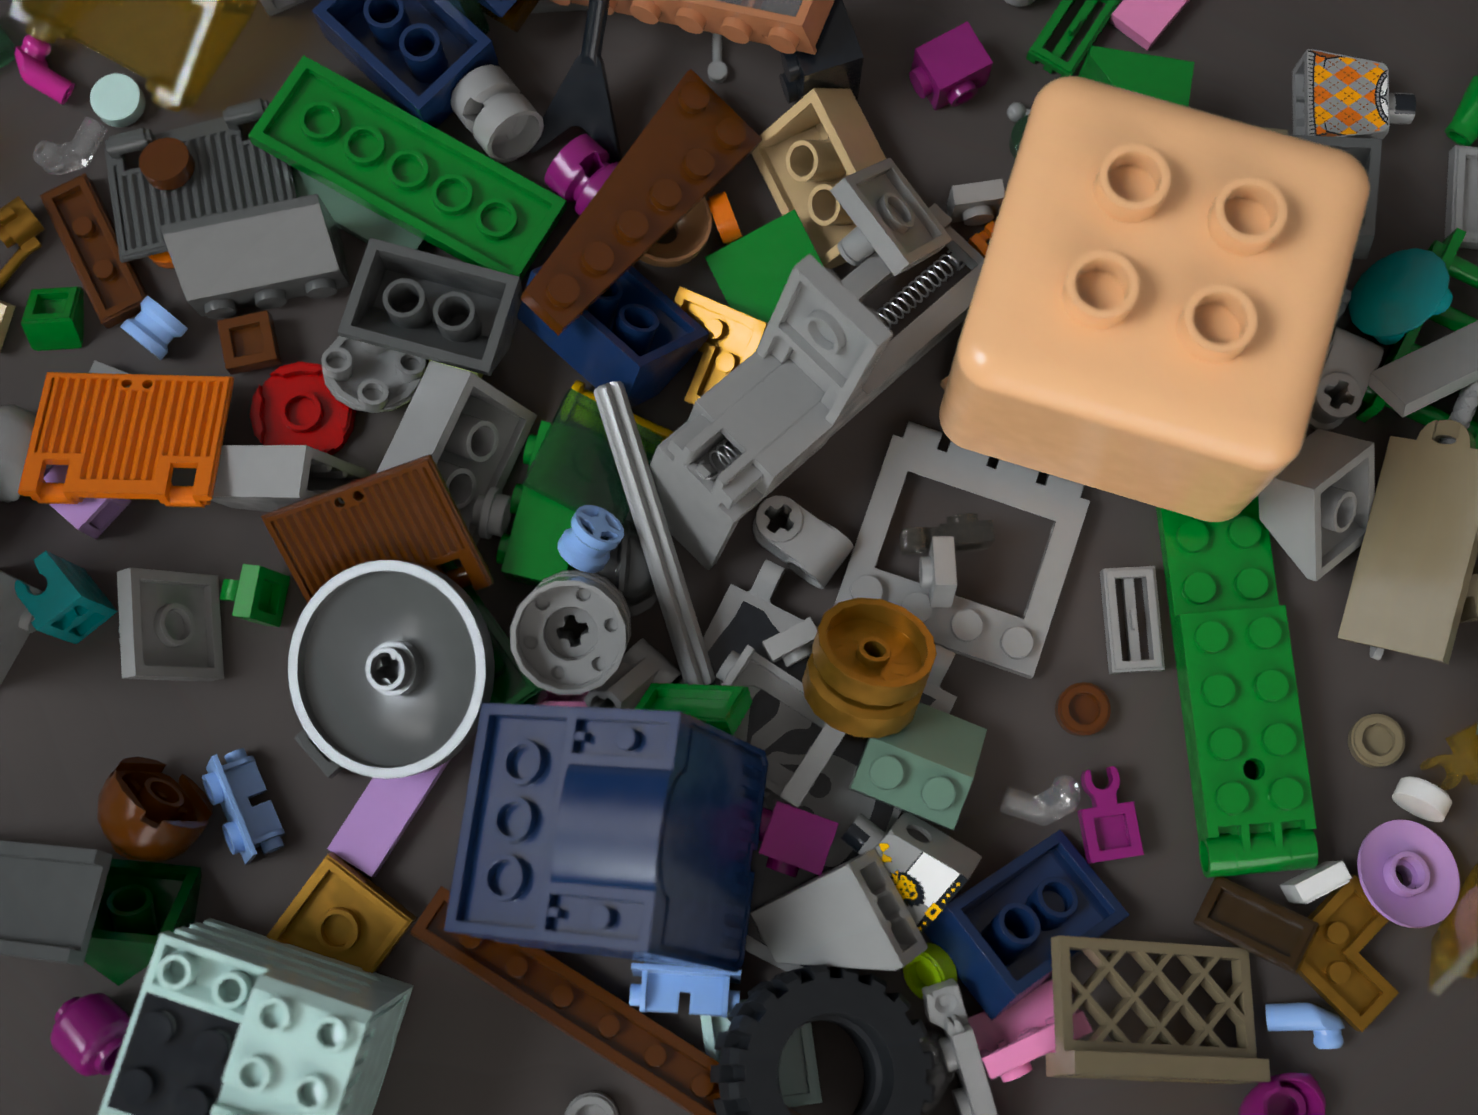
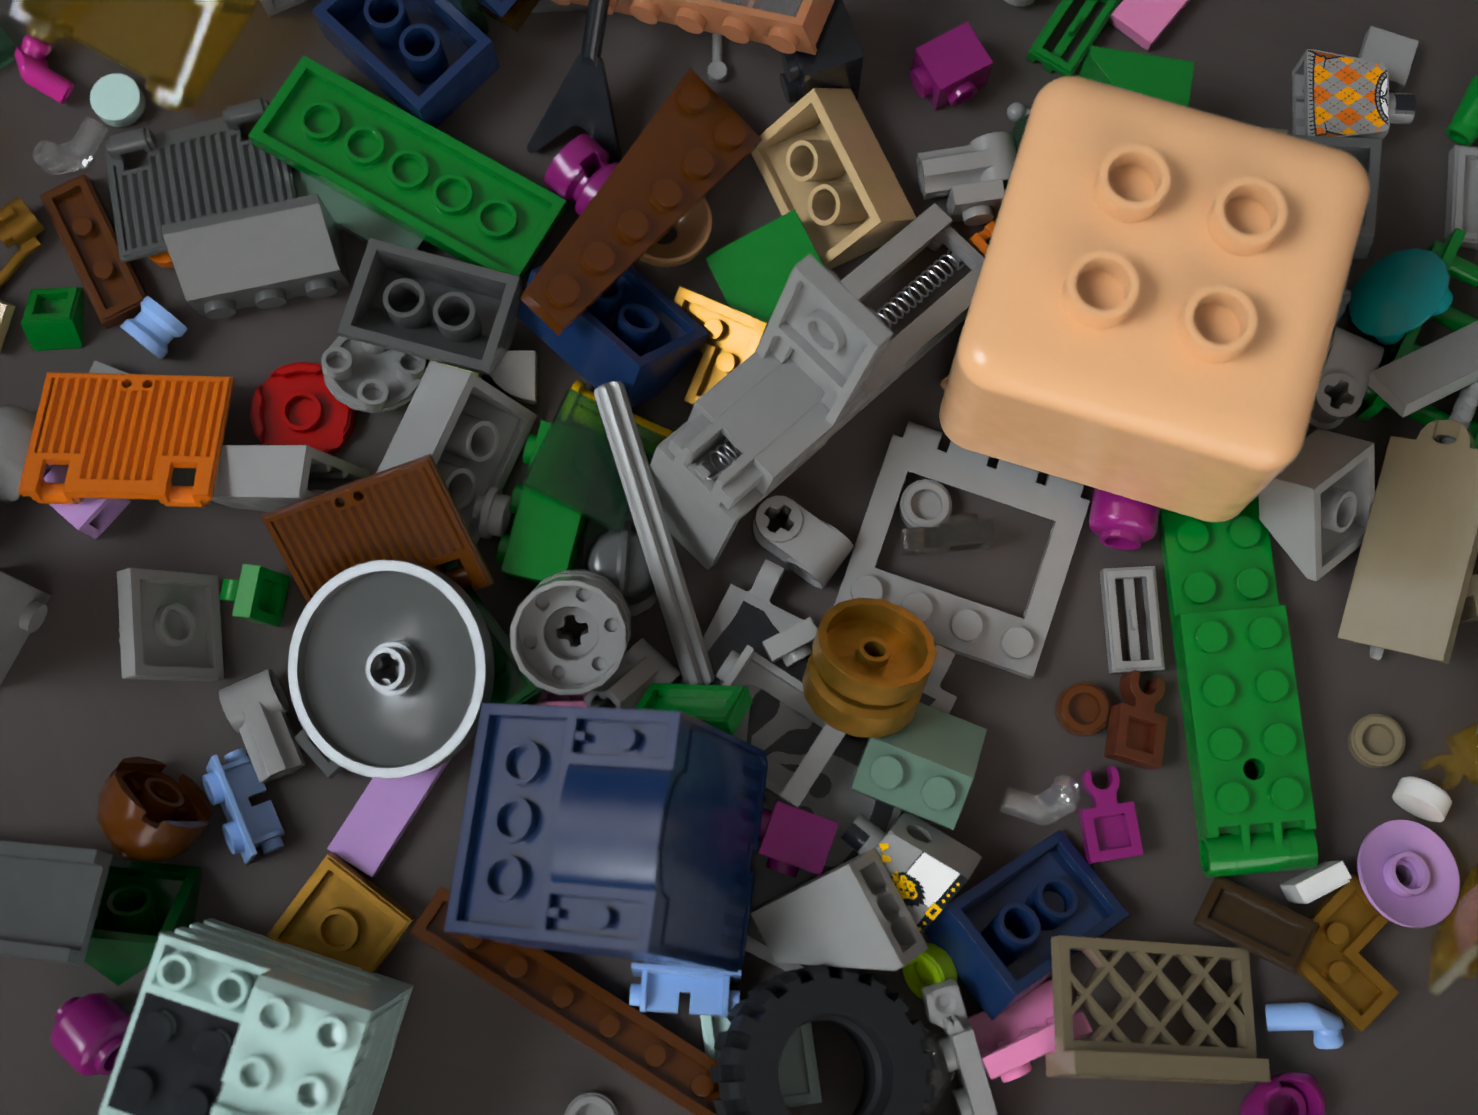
(69, 605): teal hinge -> none
(166, 163): reddish brown tile -> none
(249, 342): reddish brown plate -> none
(258, 712): none -> light grey piece
(496, 113): light grey wheel -> none
(518, 375): none -> white tile
(590, 538): light blue wheel -> none
(724, 218): orange tile -> none
(887, 219): light grey tile -> none
(925, 504): none -> light grey tile
(939, 572): light grey plate -> none
(982, 160): none -> light grey piece
(1122, 521): none -> magenta head
(1134, 728): none -> copper plate
(1392, 50): none -> light grey tile

